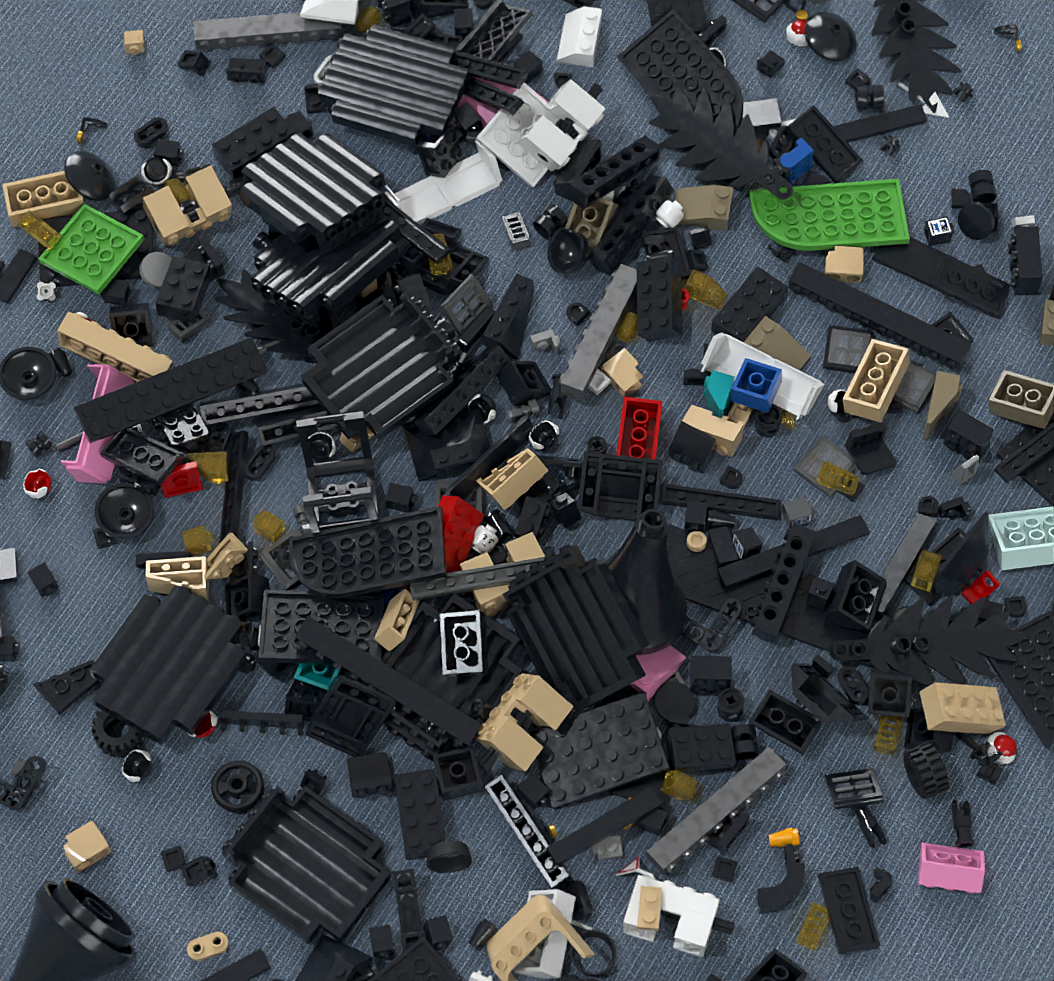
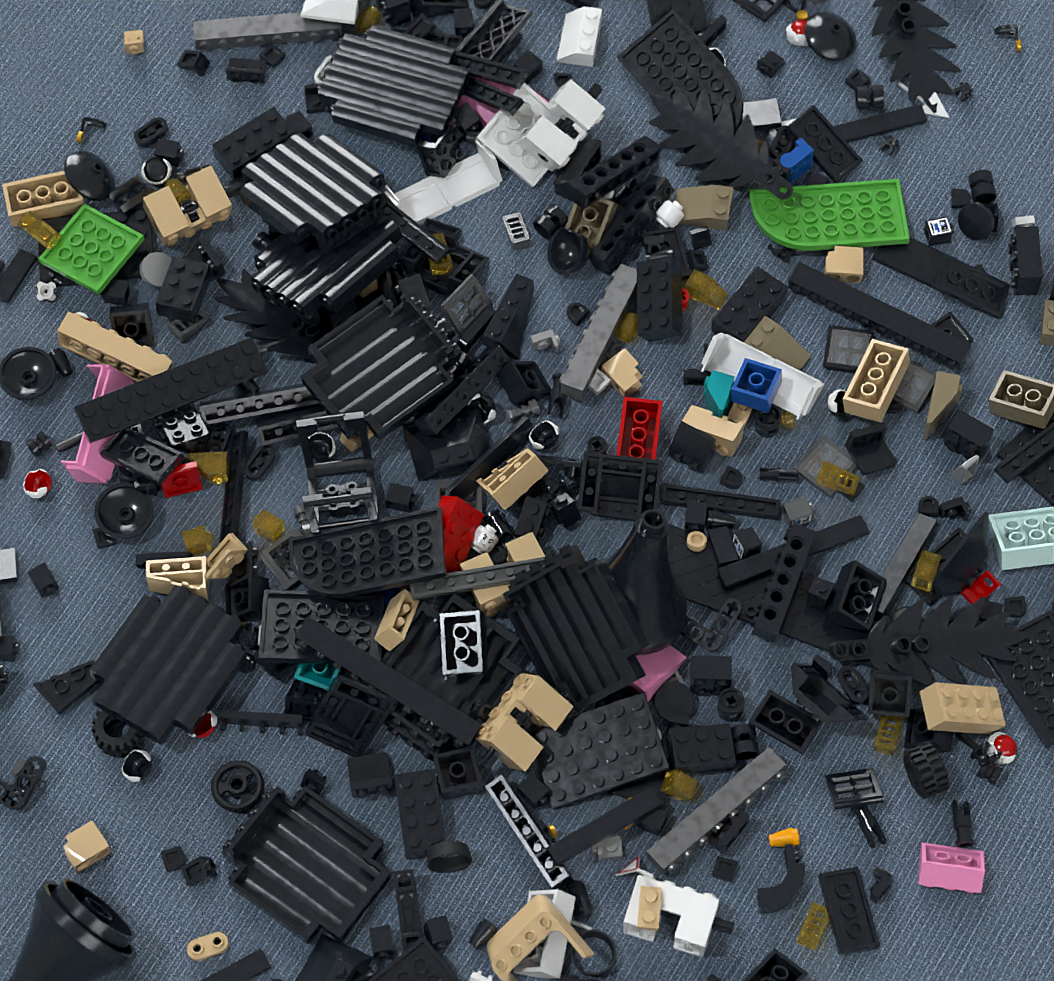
(778, 474): none -> black axle

